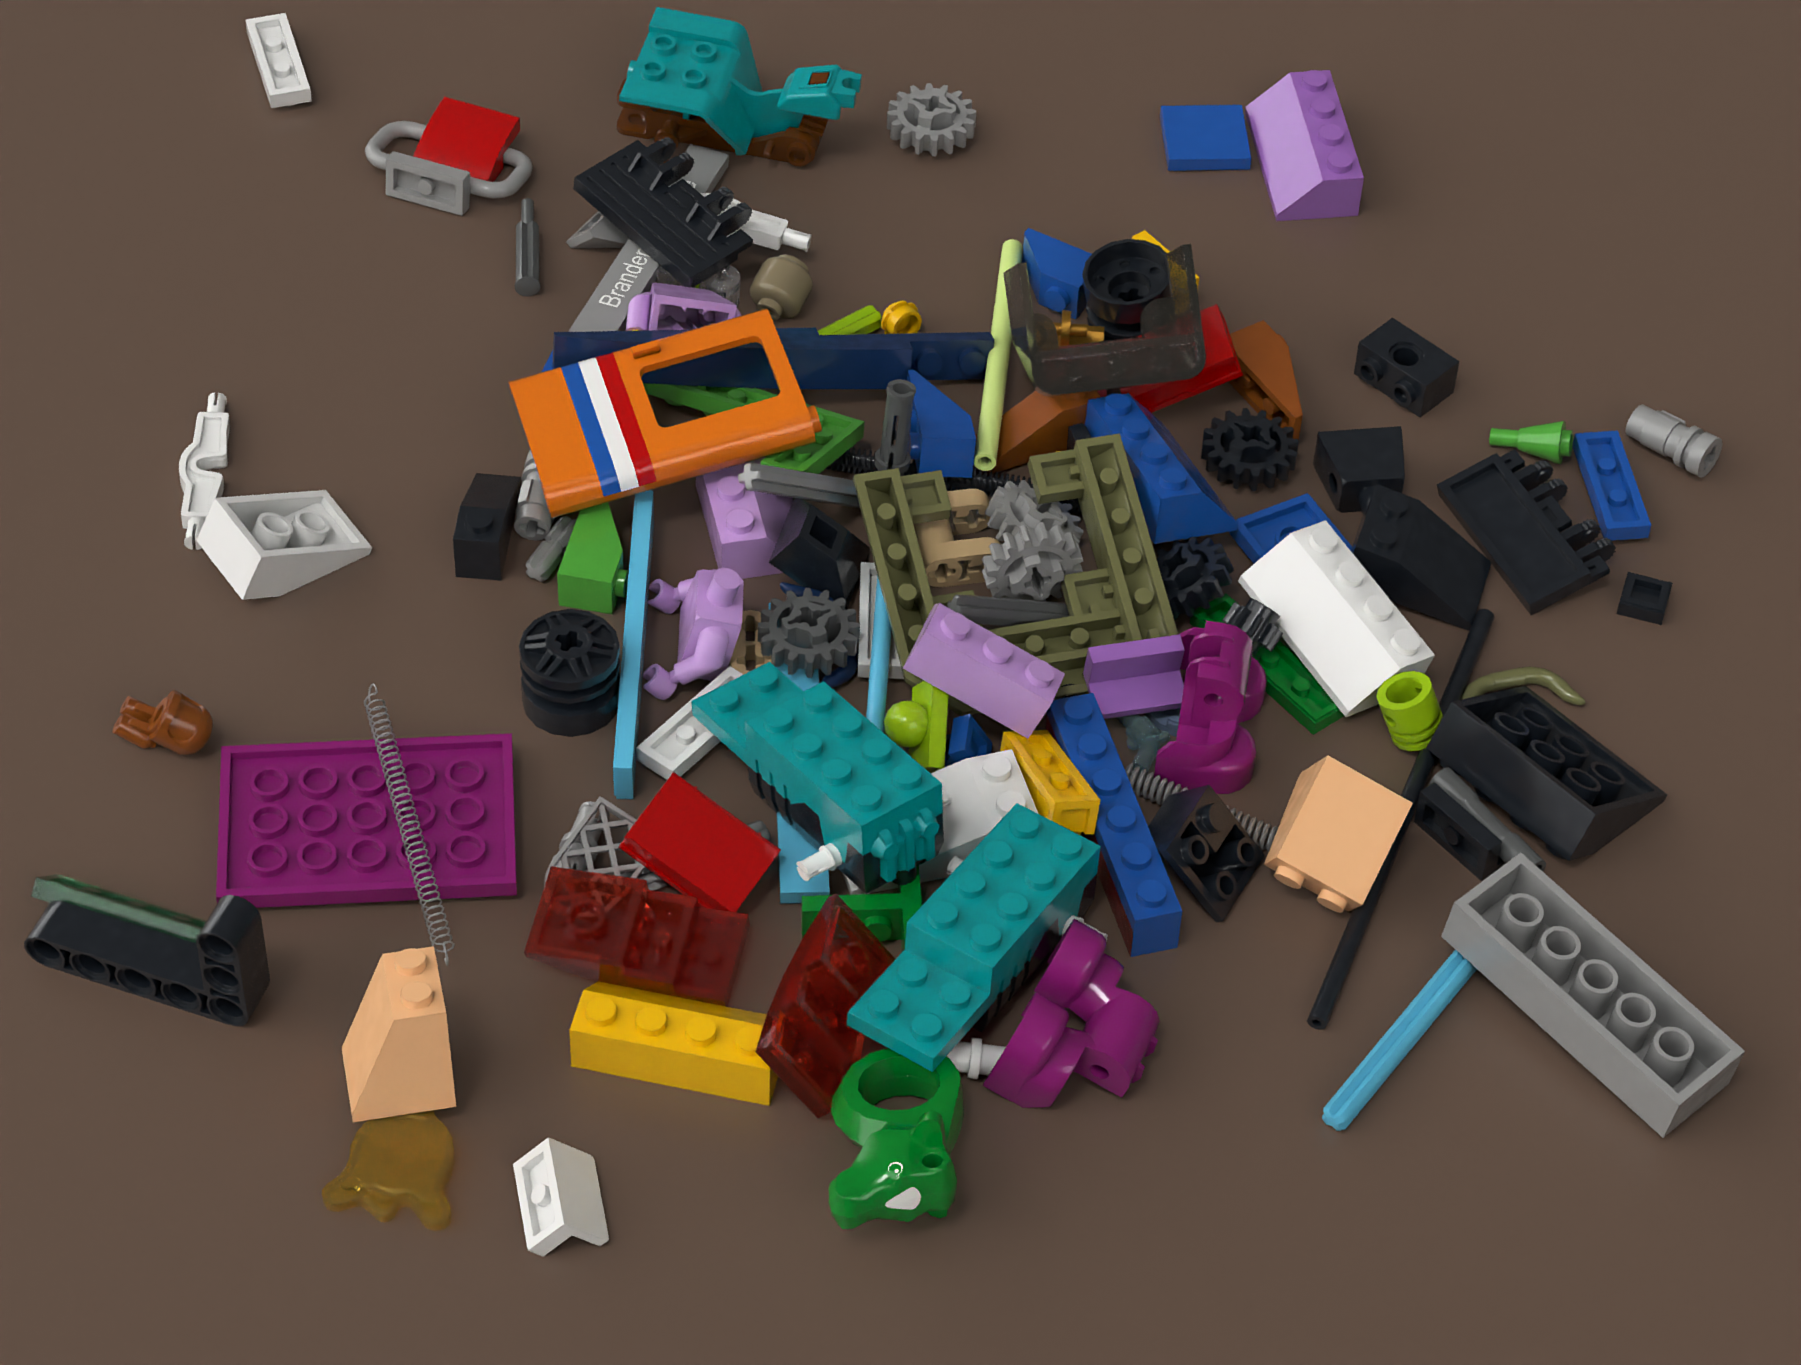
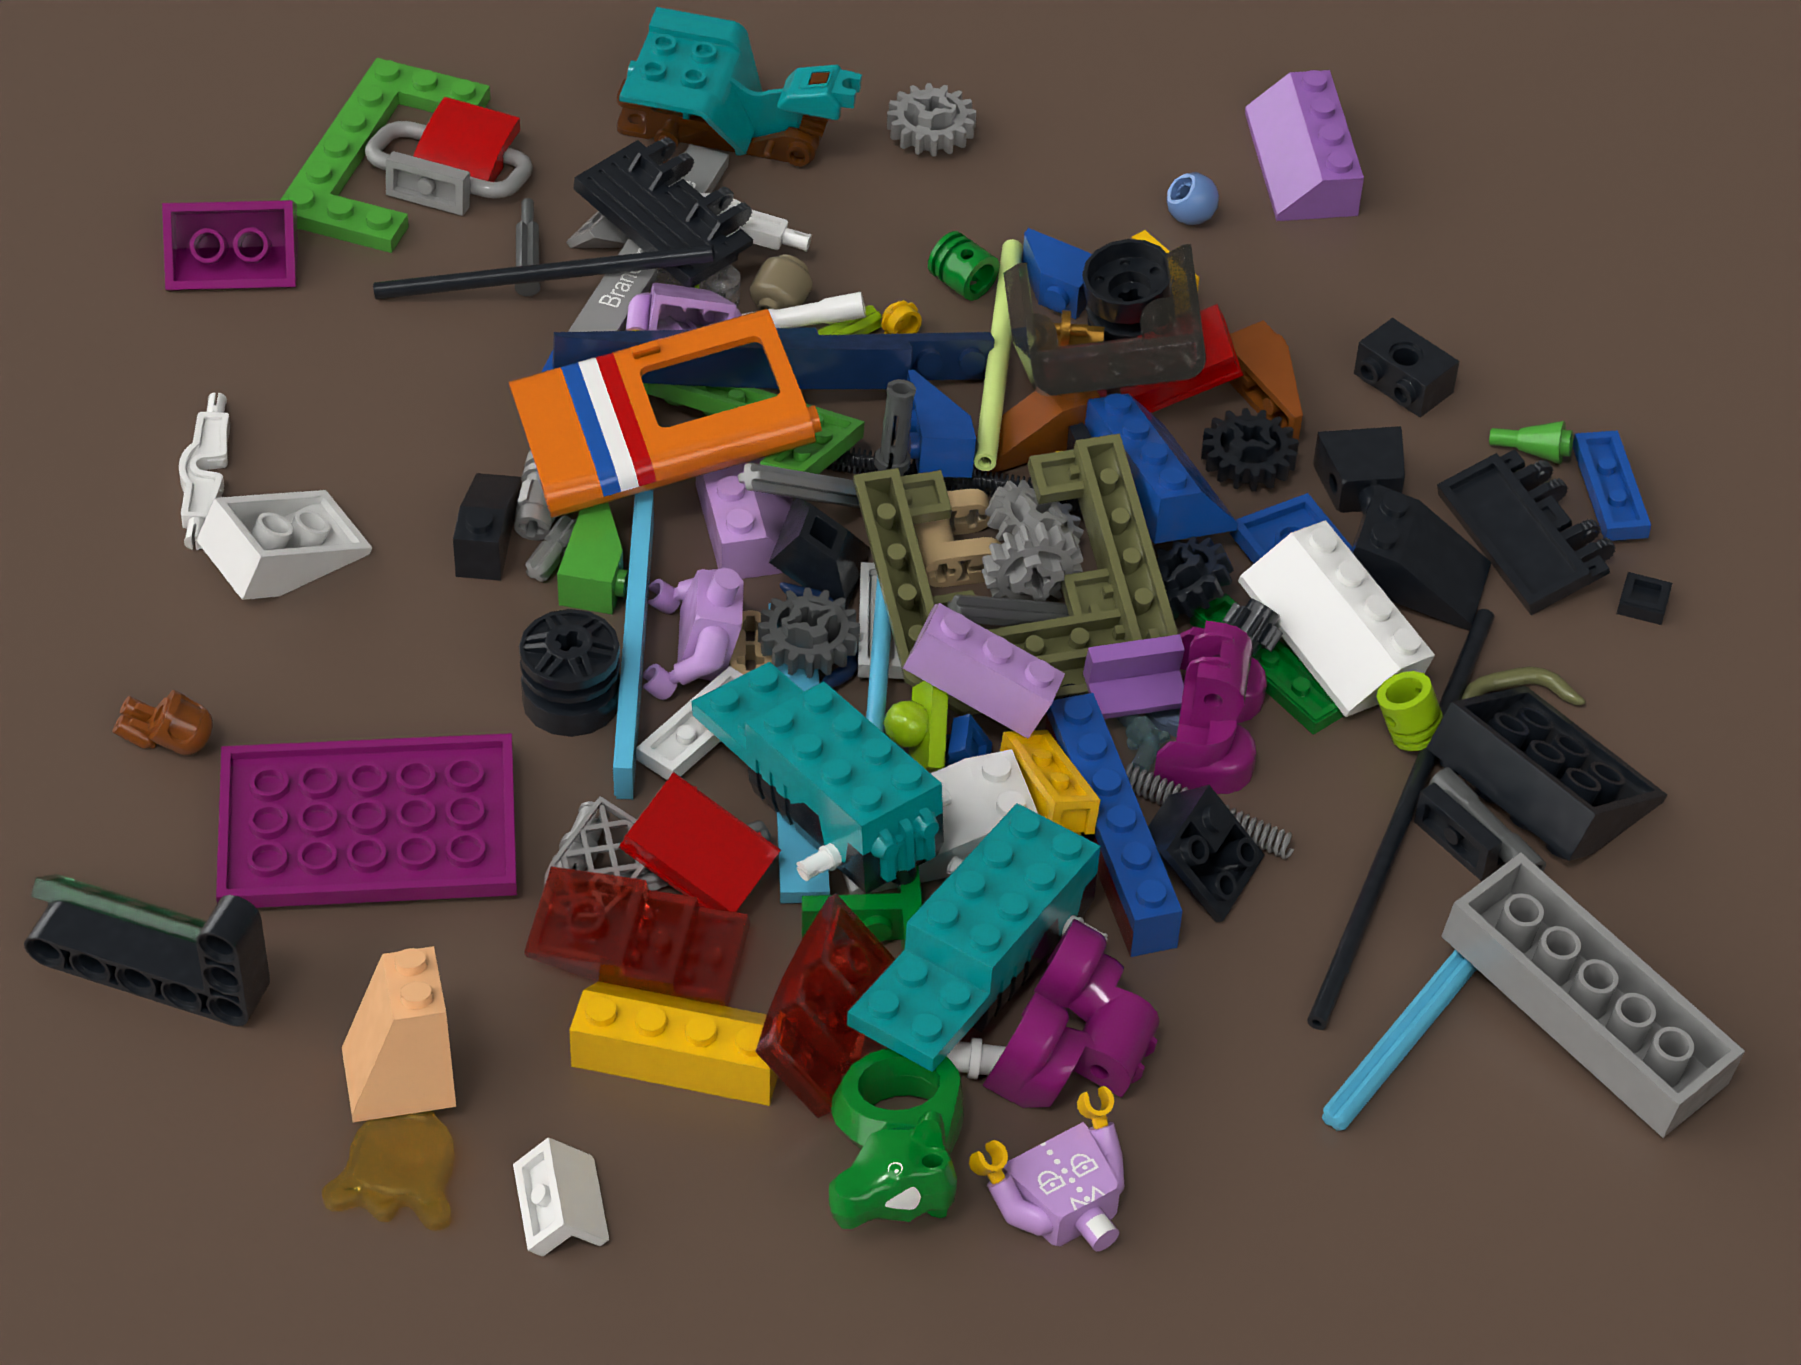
(230, 245): none -> magenta slope
(278, 60): white plate -> none
(344, 146): none -> bright green plate
(407, 823): light grey piece -> none
(544, 272): none -> black piece
(826, 311): none -> white piece
(959, 261): none -> green piece
(1063, 1184): none -> lavender torso
(1192, 198): none -> medium blue piece
(1205, 137): blue tile -> none
(1336, 834): light nougat slope -> none
(1671, 437): light grey axle -> none

